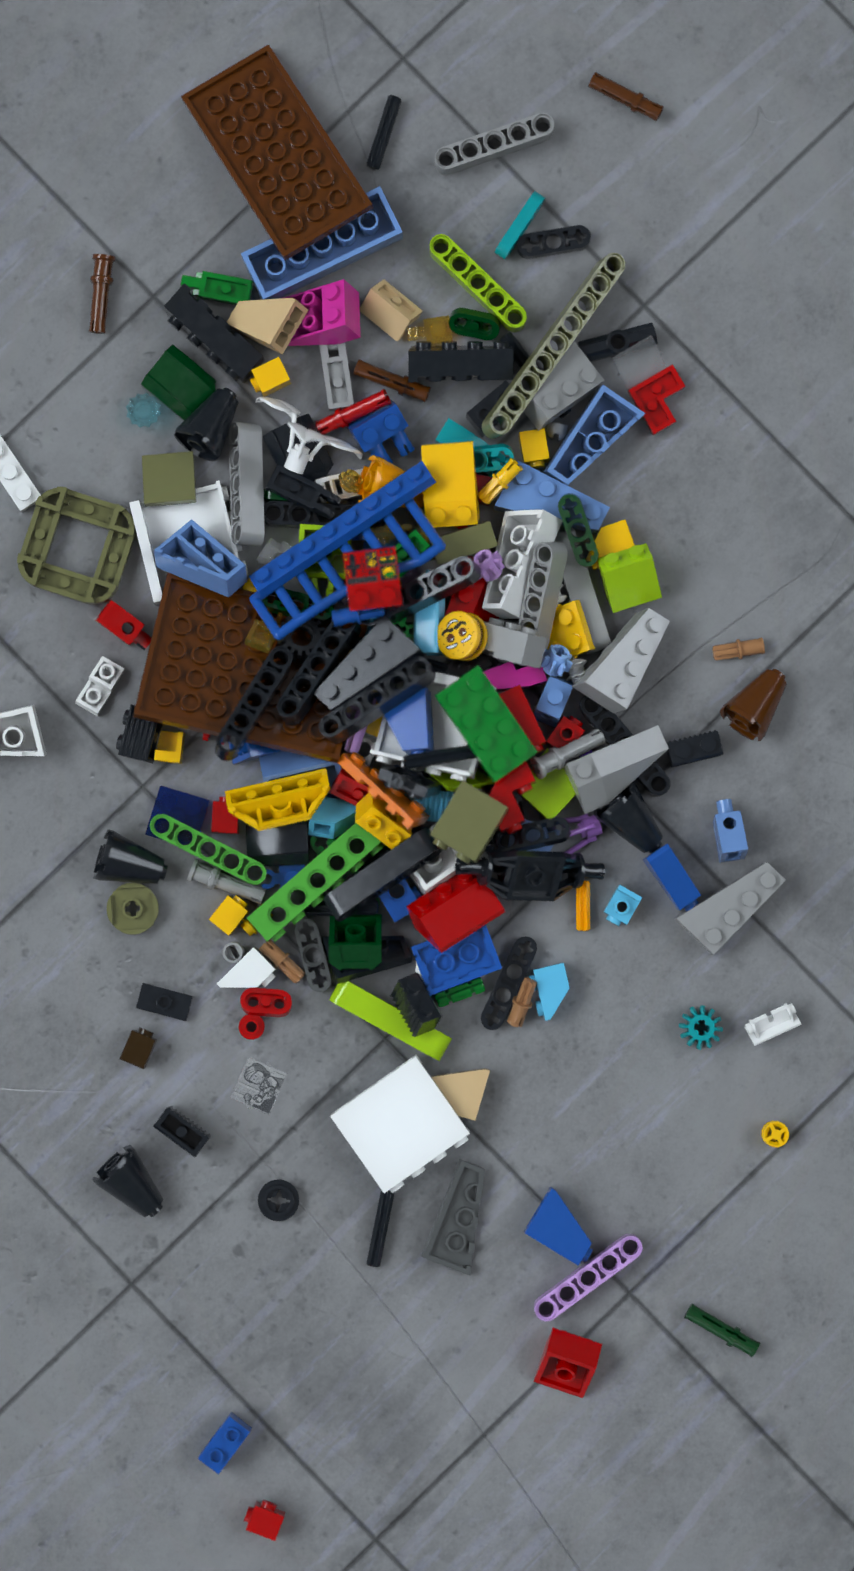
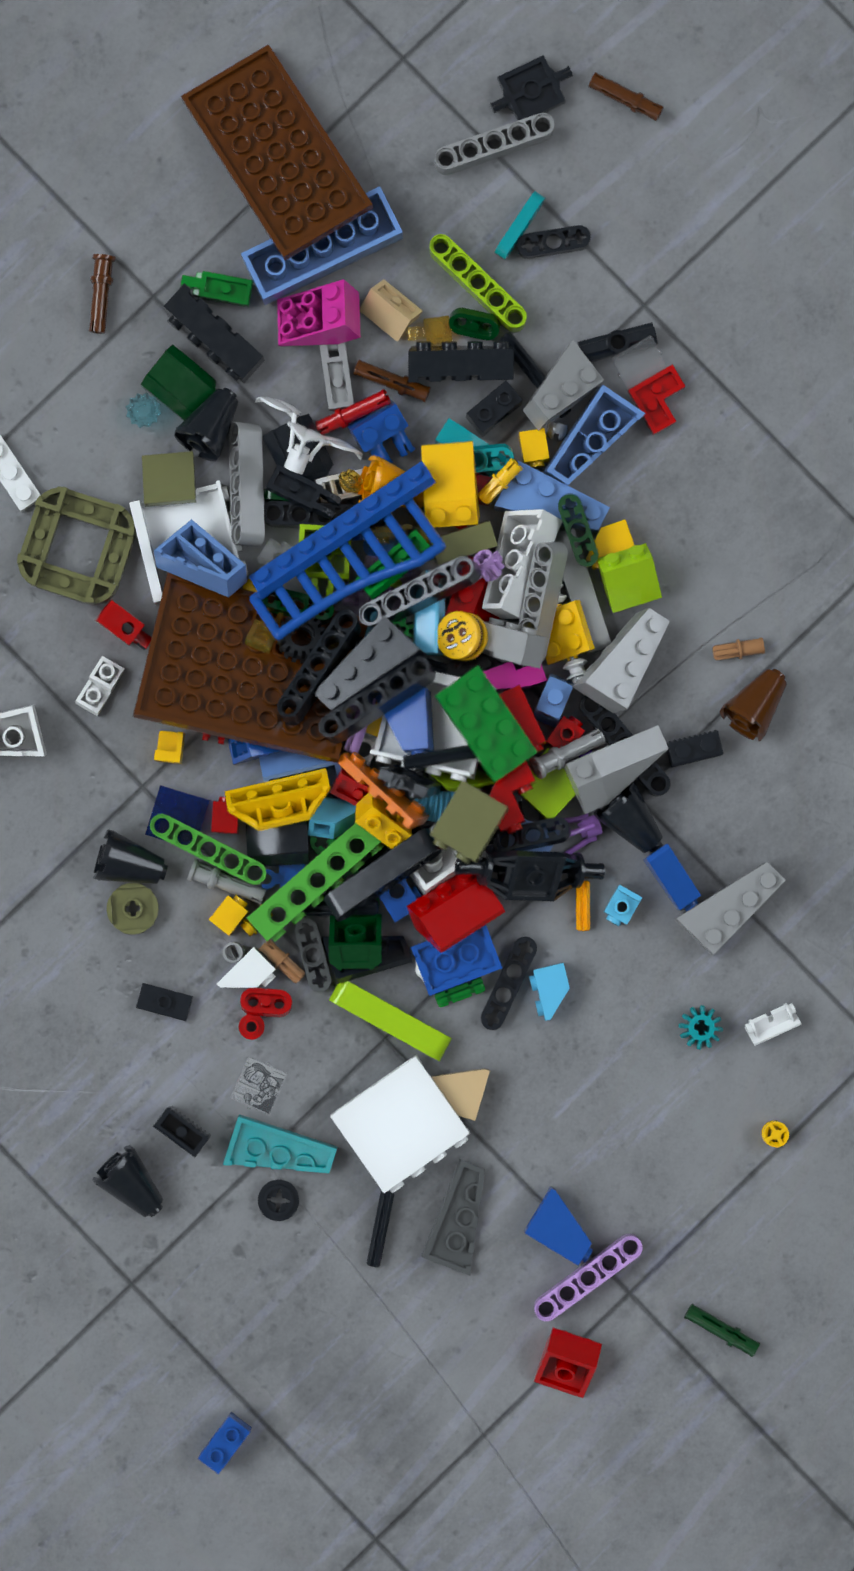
(139, 737): black brick -> none
(139, 1048): dark brown brick -> none
(249, 714): black beam -> none
(264, 1519): red brick -> none
(268, 321): tan slope -> none
(269, 377): yellow brick -> none
(270, 1146): none -> teal wing
(345, 616): blue axle -> none
(372, 578): red slope -> none
(383, 132): black axle -> none
(416, 1004): black brick -> none
(522, 1002): medium nougat axle -> none
(531, 89): none -> black plate
(544, 351): olive beam -> none
(556, 660): light blue gear -> none
(730, 842): medium blue torso -> none

